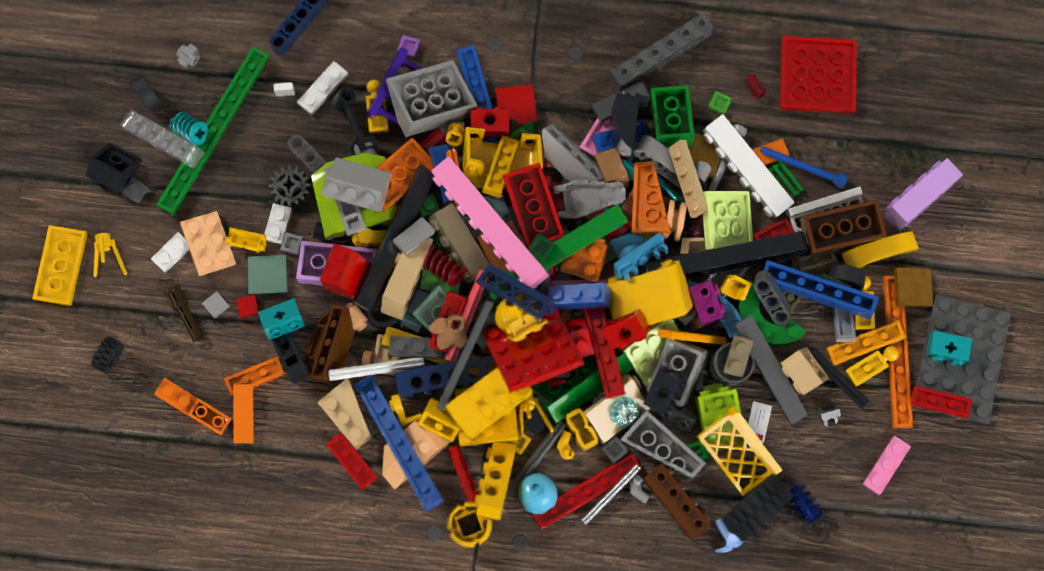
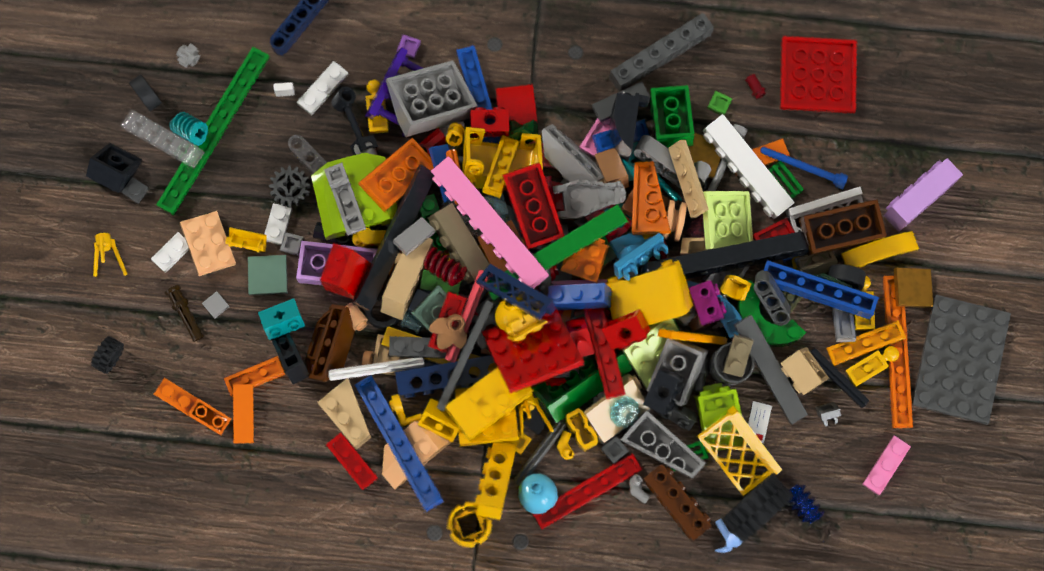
(60, 265): yellow tile -> none
(247, 306): red tile -> none
(357, 184): light grey slope -> none
(460, 466): red pin -> none
(542, 247): dark green panel -> none
(611, 494): flat silver bar -> none
(941, 402): red tile -> none
(958, 344): teal brick -> none

